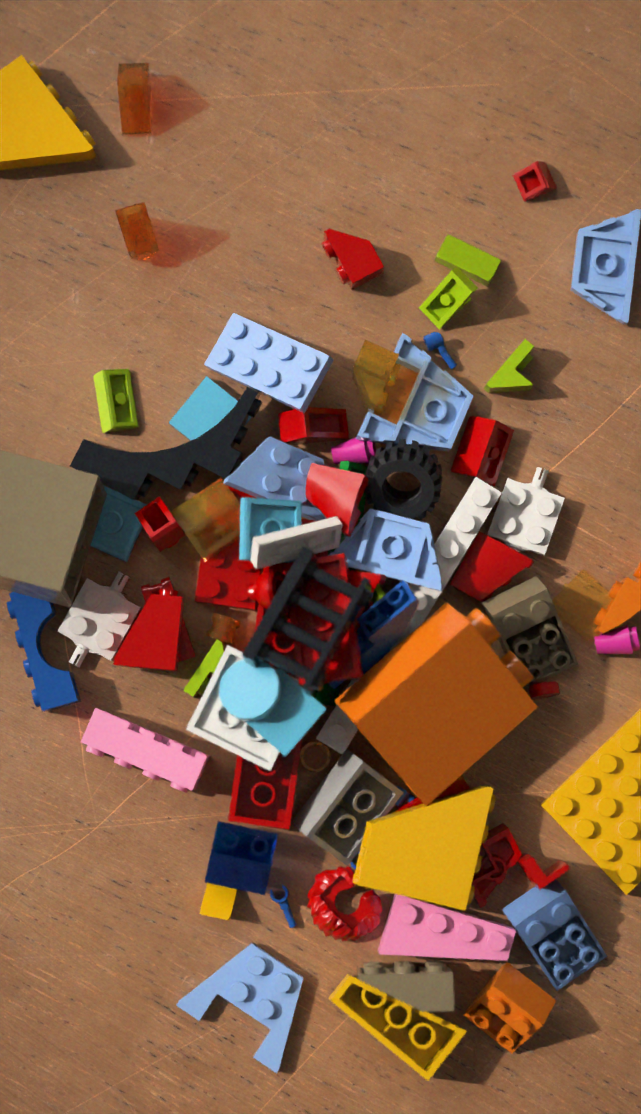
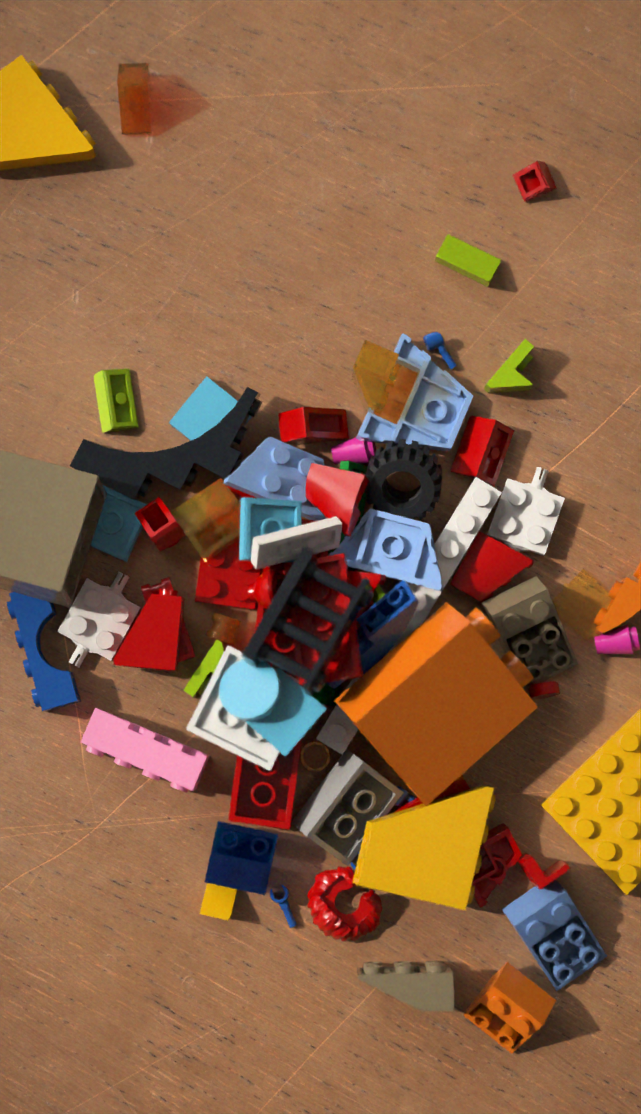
(137, 231): clear orange slope -> none
(259, 988): light blue wing -> none
(269, 362): light blue plate -> none
(354, 256): red slope -> none
(412, 1035): yellow wedge -> none
(439, 931): bright pink wedge -> none
(448, 298): lime slope -> none
(607, 264): light blue wing -> none

